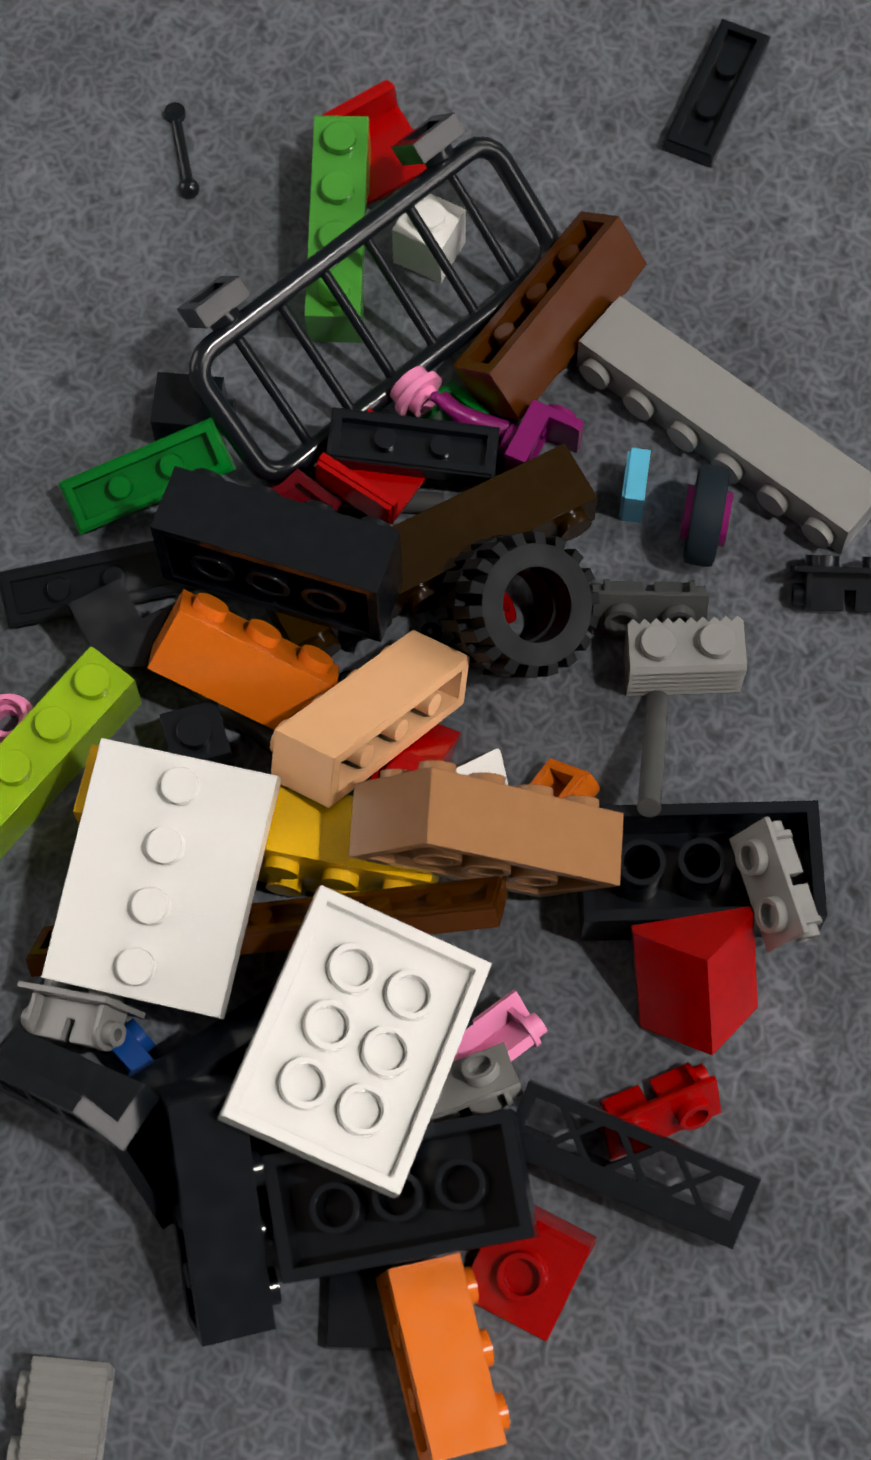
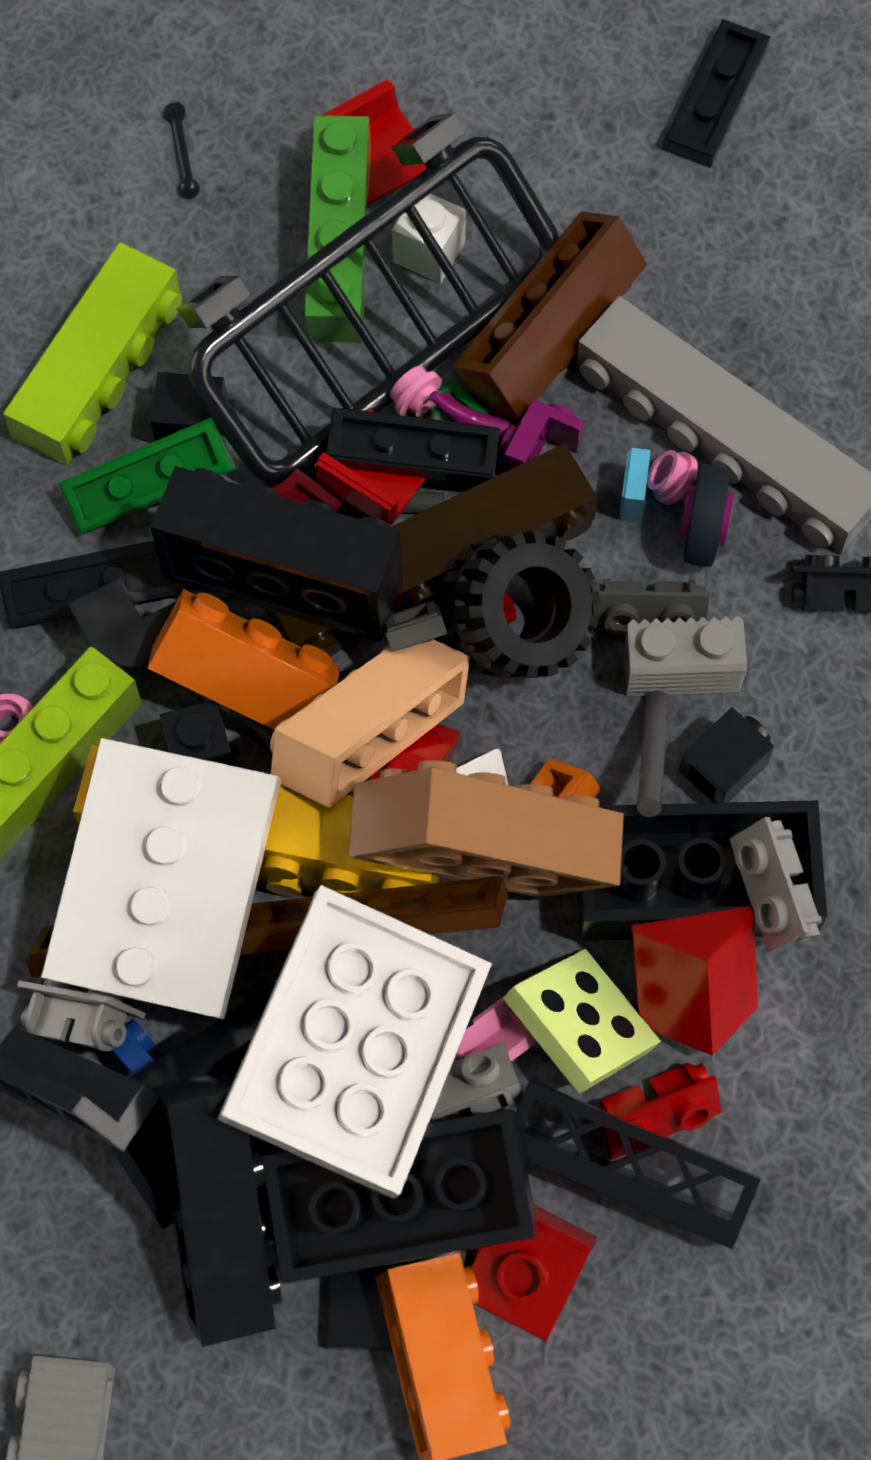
(94, 354): none -> lime brick
(414, 625): none -> dark grey tile
(581, 1020): none -> yellowish green tile
(671, 476): none -> bright pink plate
(727, 756): none -> black brick

